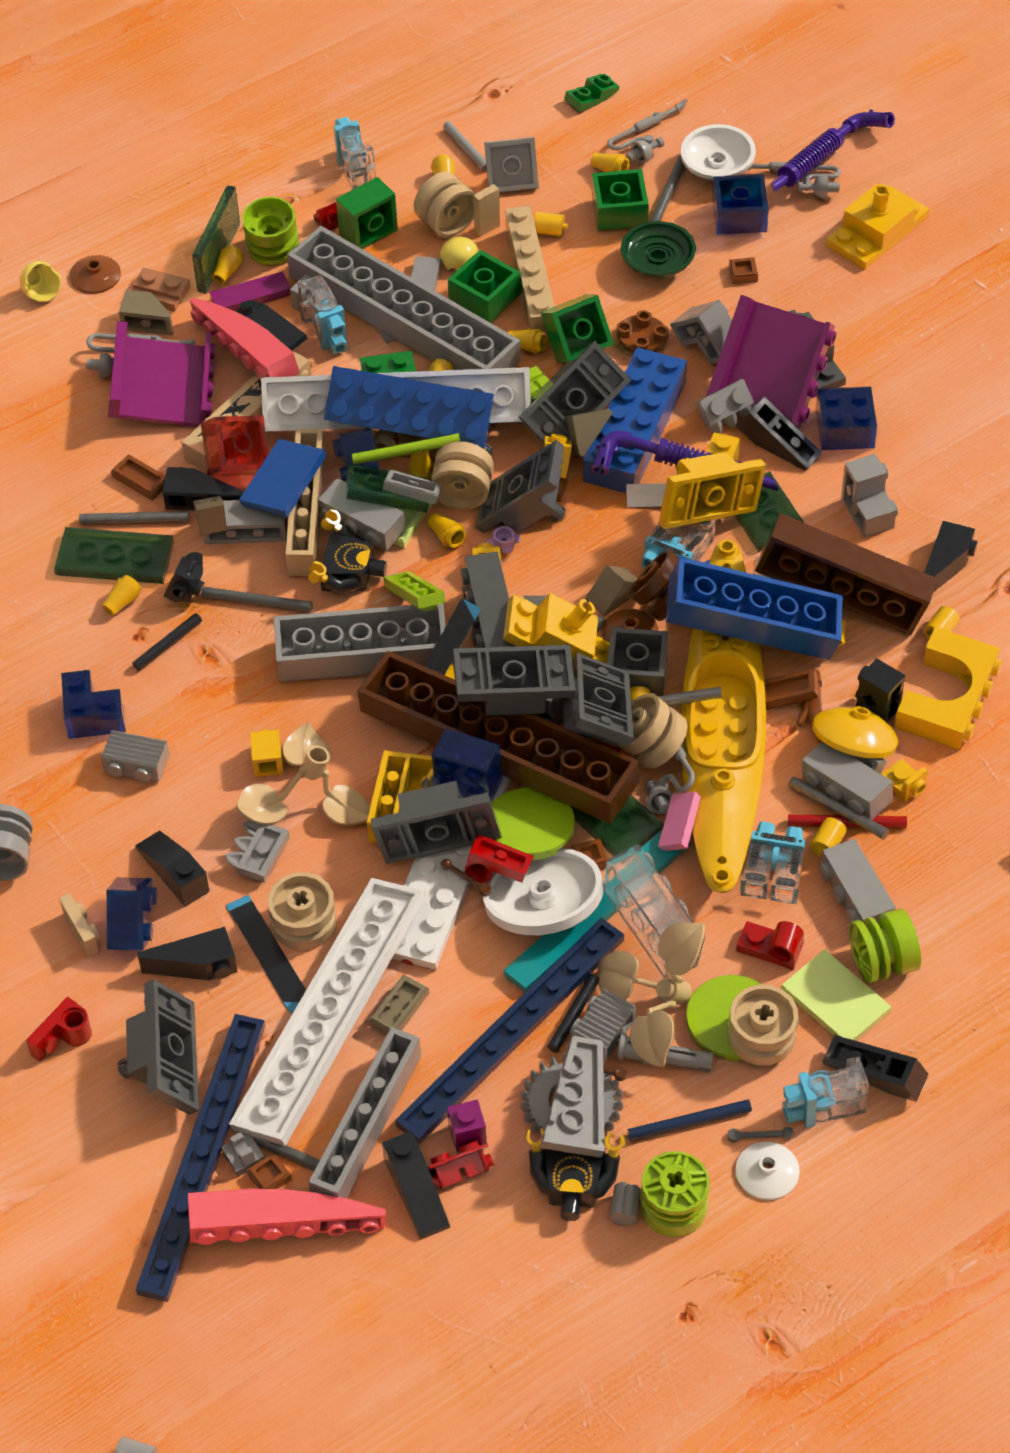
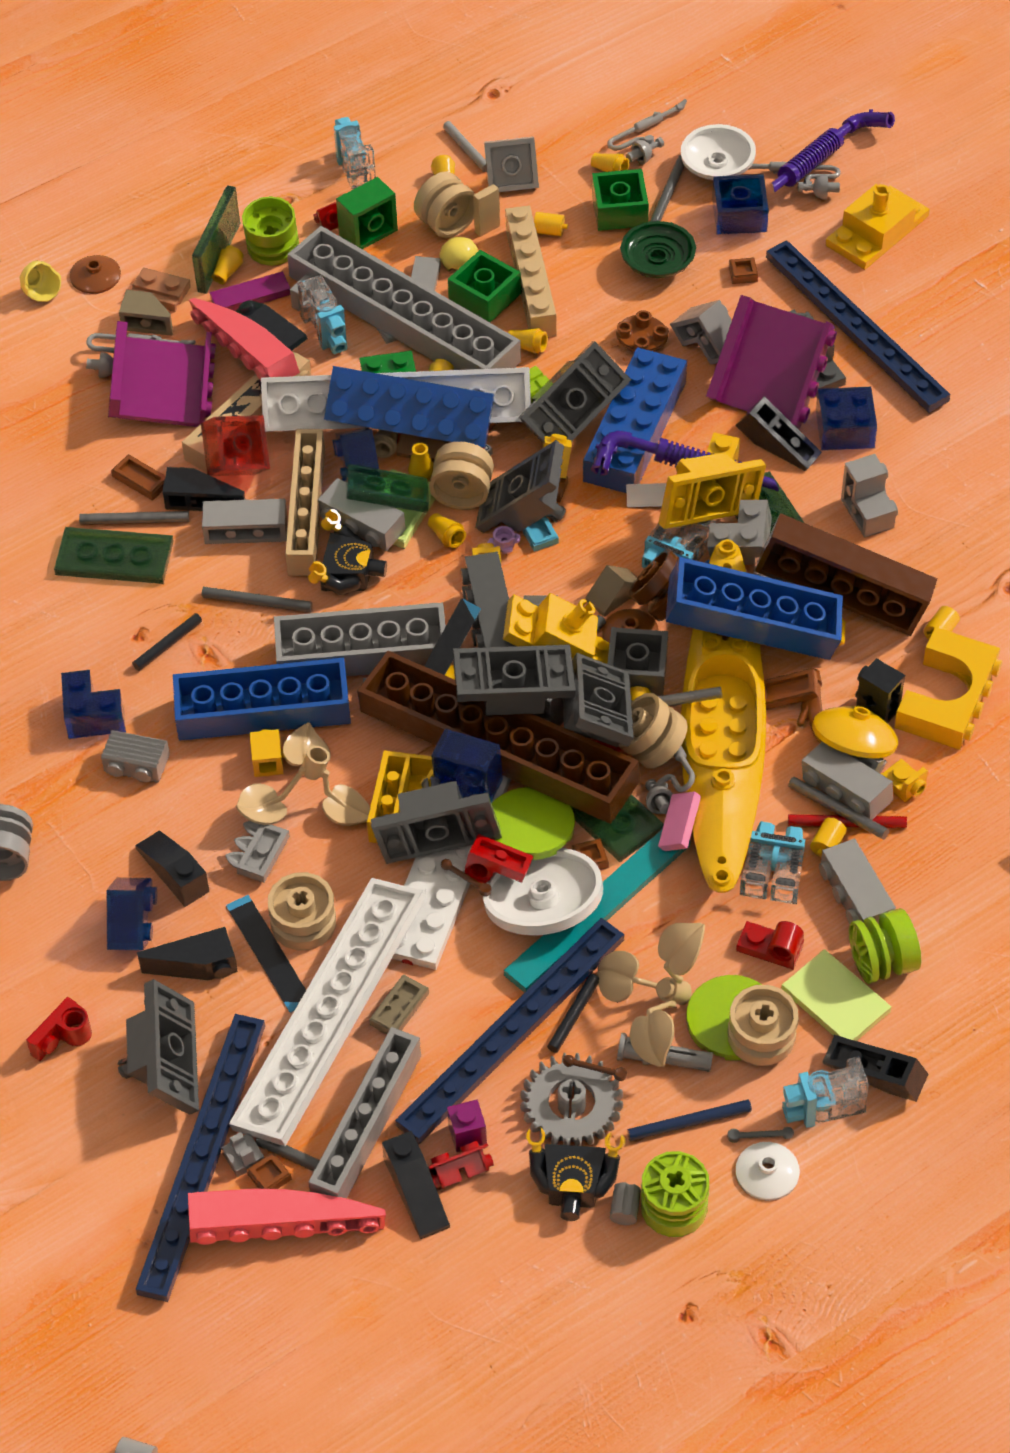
(75, 916): tan plate -> none
(122, 594): yellow cone -> none
(186, 579): black hand -> none
(210, 515): dark tan slope -> none
(260, 698): none -> blue brick
(282, 477): blue tile -> none
(403, 449): lime bar -> none
(412, 487): light grey tile -> none
(415, 590): lime plate -> none
(541, 534): none -> medium azure tile
(575, 326): green brick -> none
(577, 1107): light grey wing -> none
(584, 429): dark tan slope -> none
(595, 91): green slope -> none
(605, 1020): light grey brick -> none
(644, 900): clear brick -> none
(724, 405): light grey plate -> none
(749, 532): none -> light grey brick
(858, 326): none -> dark blue plate
(950, 552): black slope -> none

